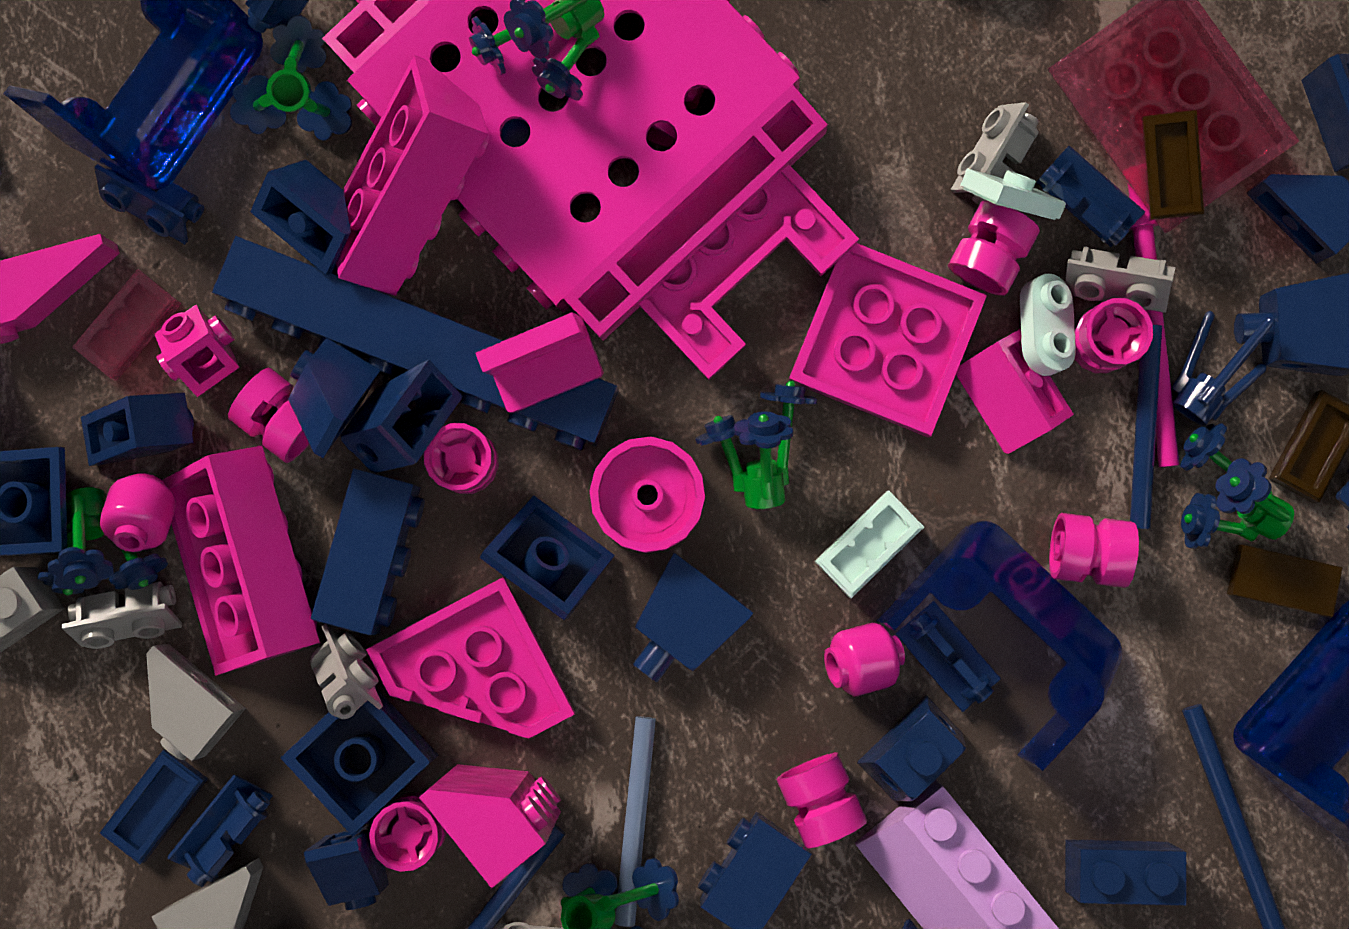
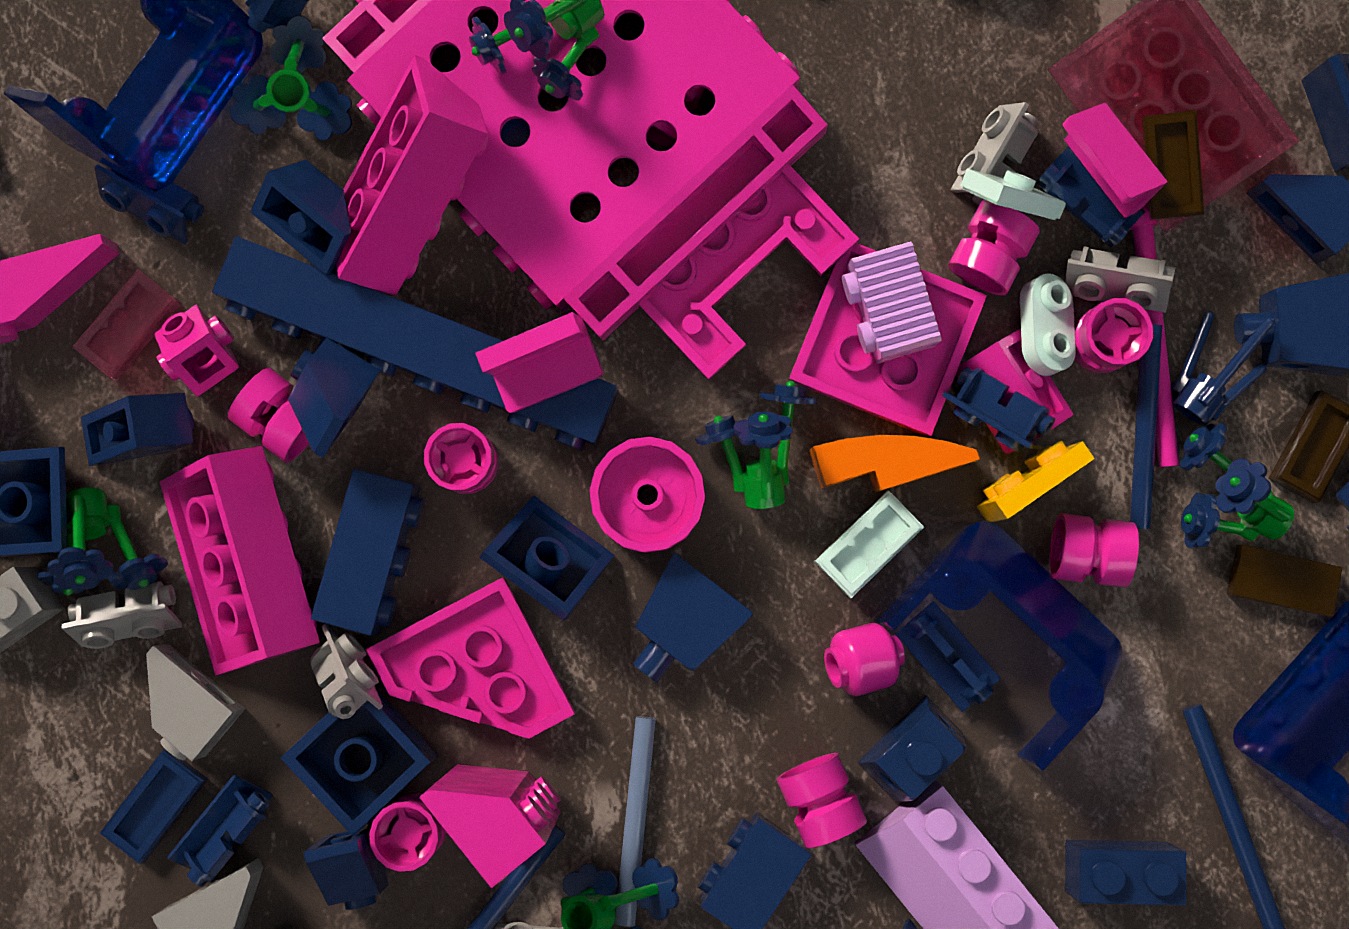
(139, 510): dark pink head -> none
(389, 433): dark blue torso -> none
(887, 459): none -> orange slope
(891, 303): none -> lavender brick
(1016, 422): none -> dark blue hinge
(1045, 471): none -> yellow plate
(1113, 158): none -> dark pink panel

